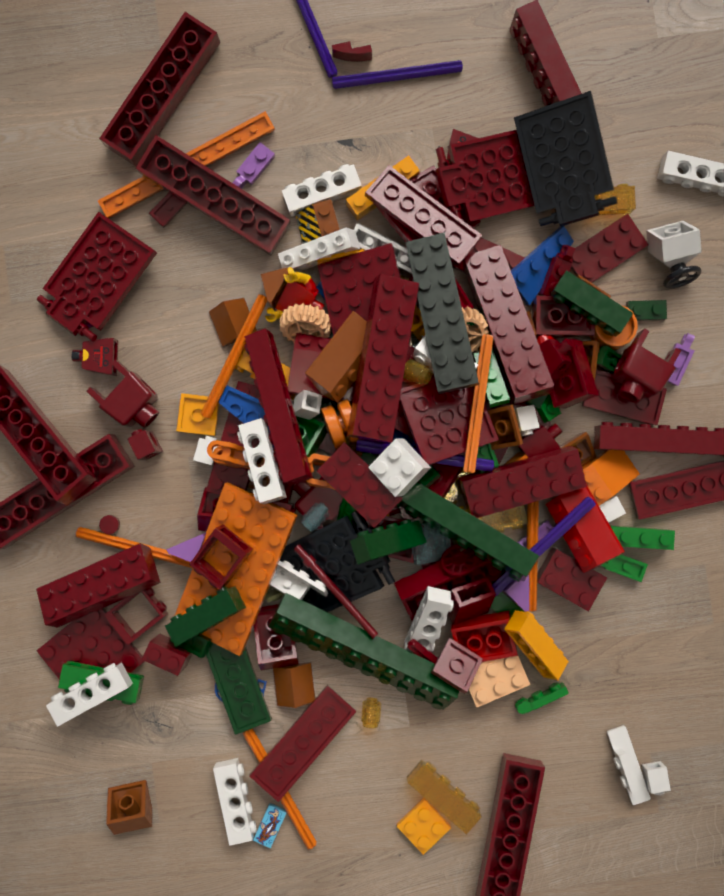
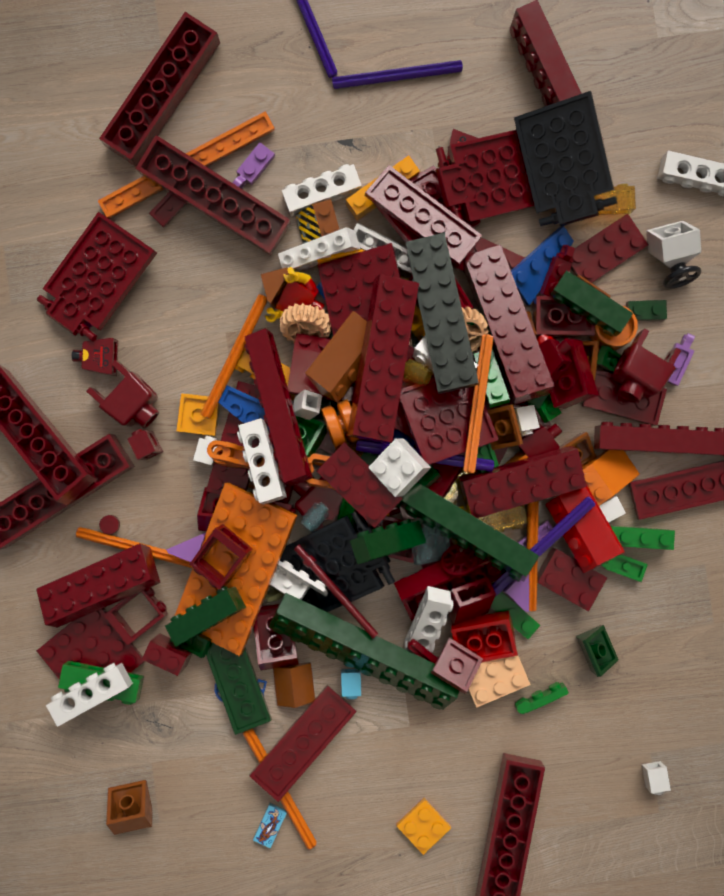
(229, 319): dark orange slope -> none
(236, 831): white brick -> none
(345, 52): dark red slope -> none
(351, 683): none -> medium azure brick
(371, 712): clear yellow brick -> none
(444, 796): clear yellow brick -> none
(536, 644): light orange brick -> none
(597, 650): none -> dark green slope
(628, 764): white bracket -> none

